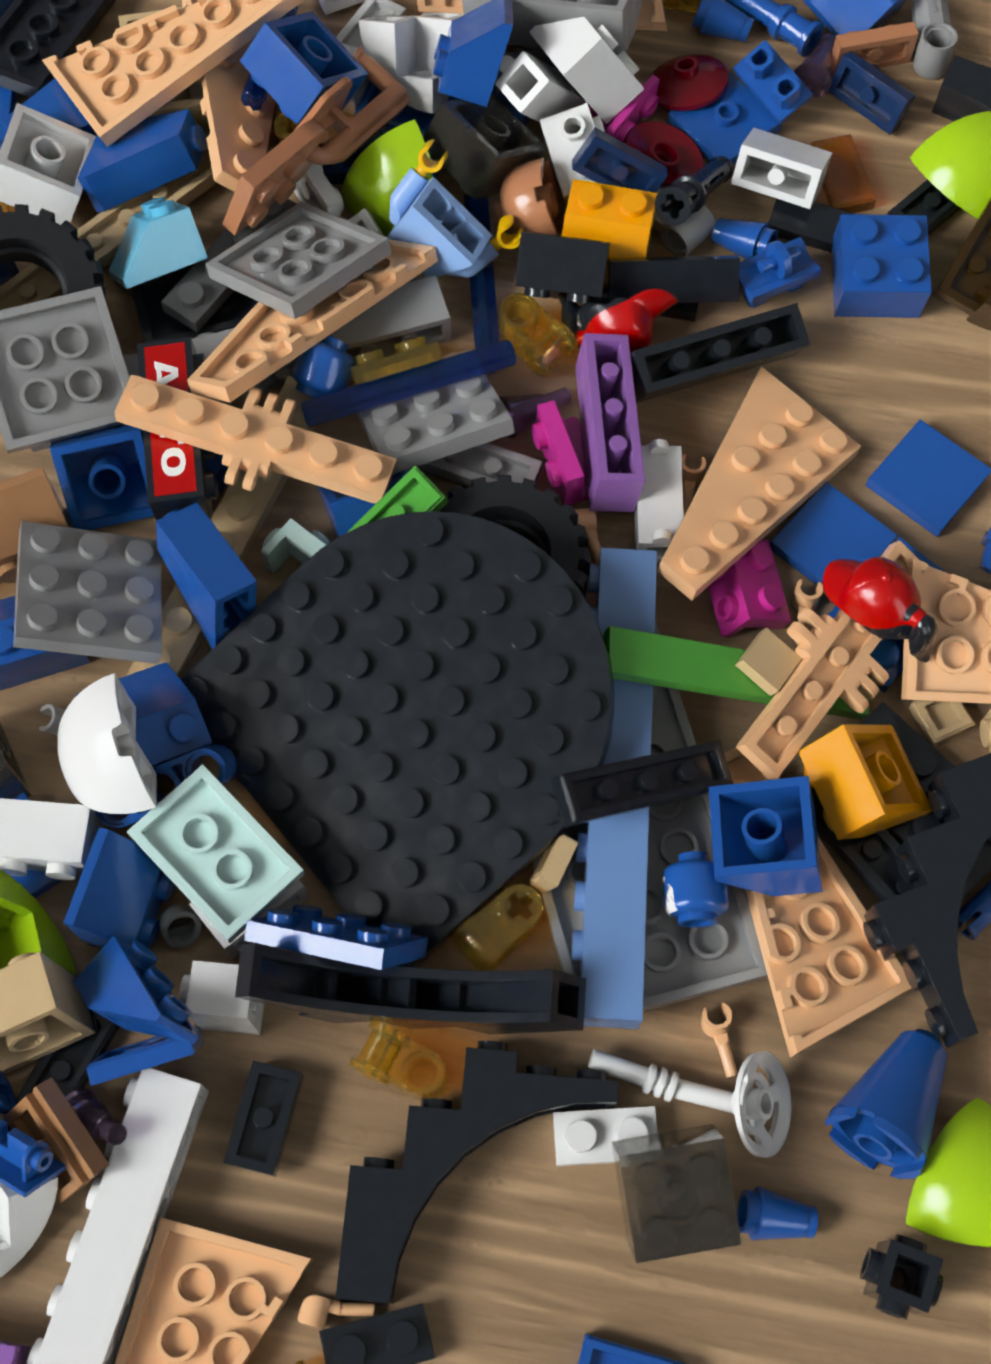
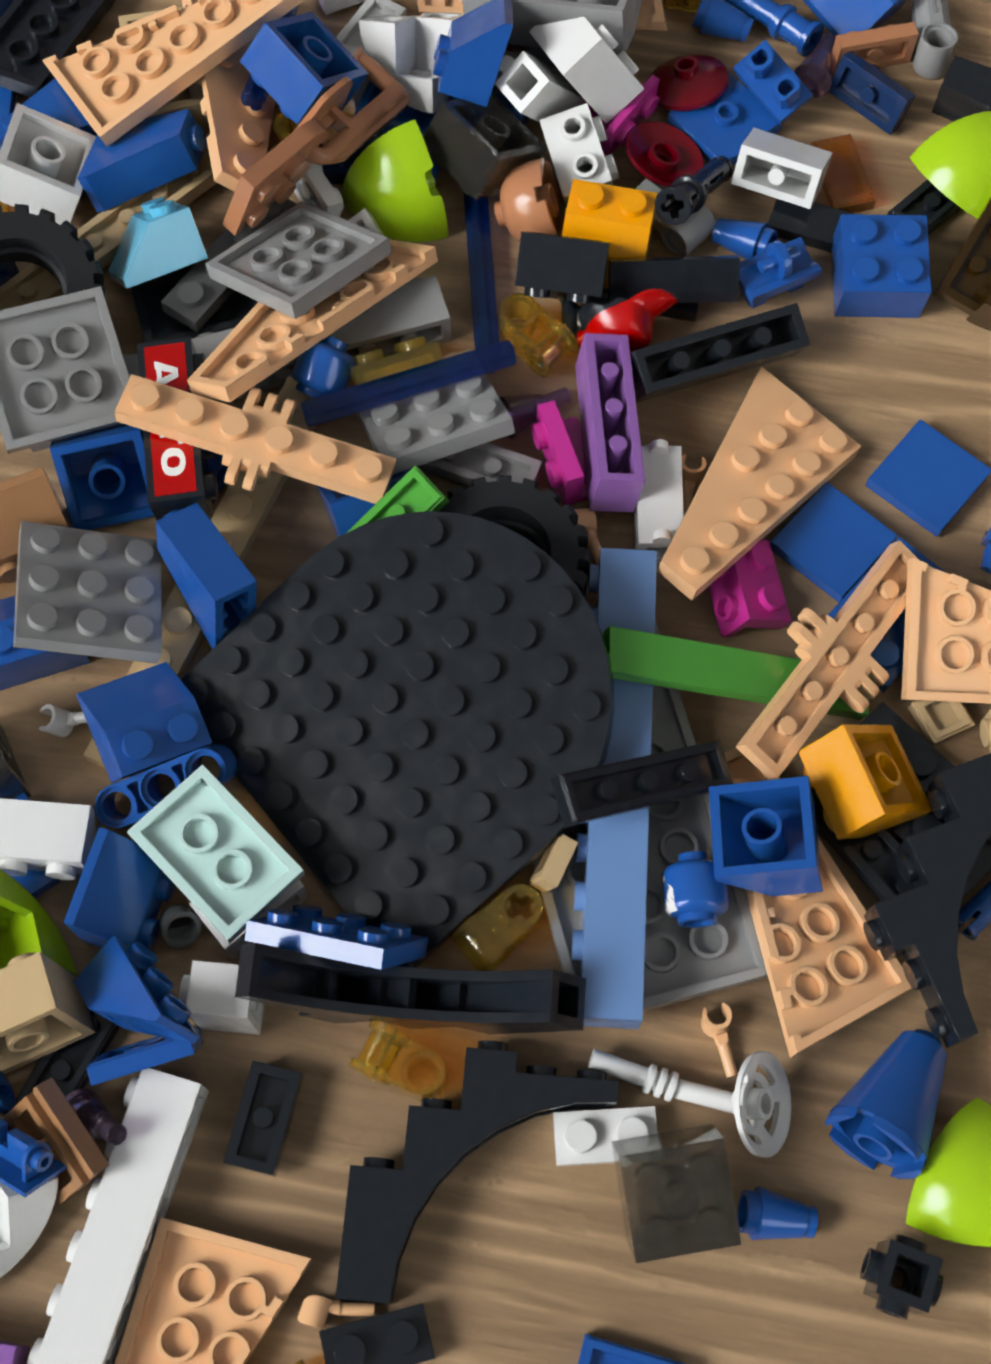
(101, 752): white brick -> none
(290, 541): light aqua bracket -> none
(431, 216): light blue torso -> none
(617, 164): dark blue tile -> none
(768, 662): tan tile -> none
(803, 601): light nougat hand -> none
(881, 600): red hair -> none

